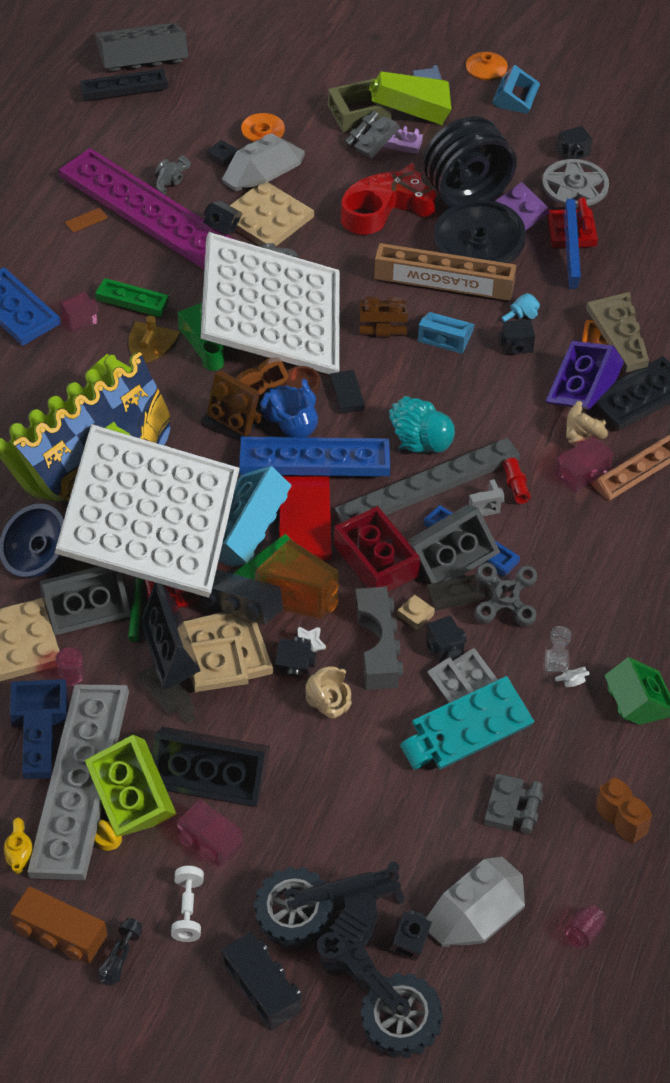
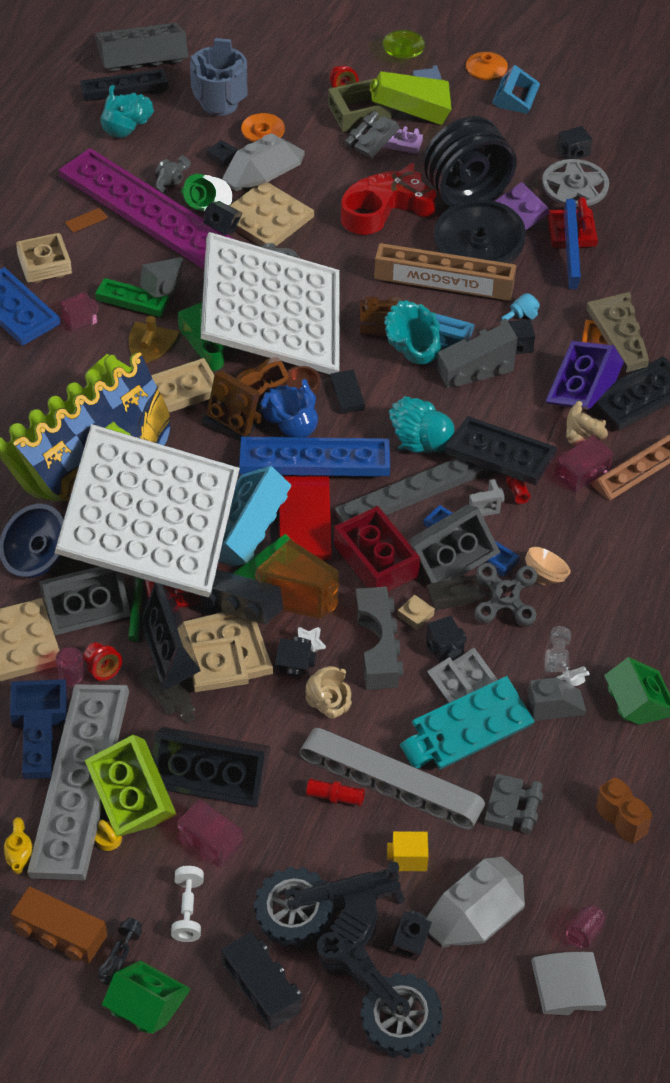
(44, 258): none -> tan brick
(102, 661): none -> red piece
(125, 113): none -> teal hair
(144, 996): none -> green slope
(161, 277): none -> dark grey slope
(185, 384): none -> tan plate
(202, 190): none -> green piece
(219, 77): none -> sand blue piece
(335, 792): none -> red pin
(348, 74): none -> red piece
(392, 778): none -> light grey beam
(403, 44): none -> clear neon green dish
(409, 850): none -> yellow brick
(413, 332): none -> teal hair
(479, 358): none -> dark grey wedge
(501, 450): none -> black plate
(549, 566): none -> light nougat piece
(554, 699): none -> dark grey slope
(568, 982): none -> light grey slope

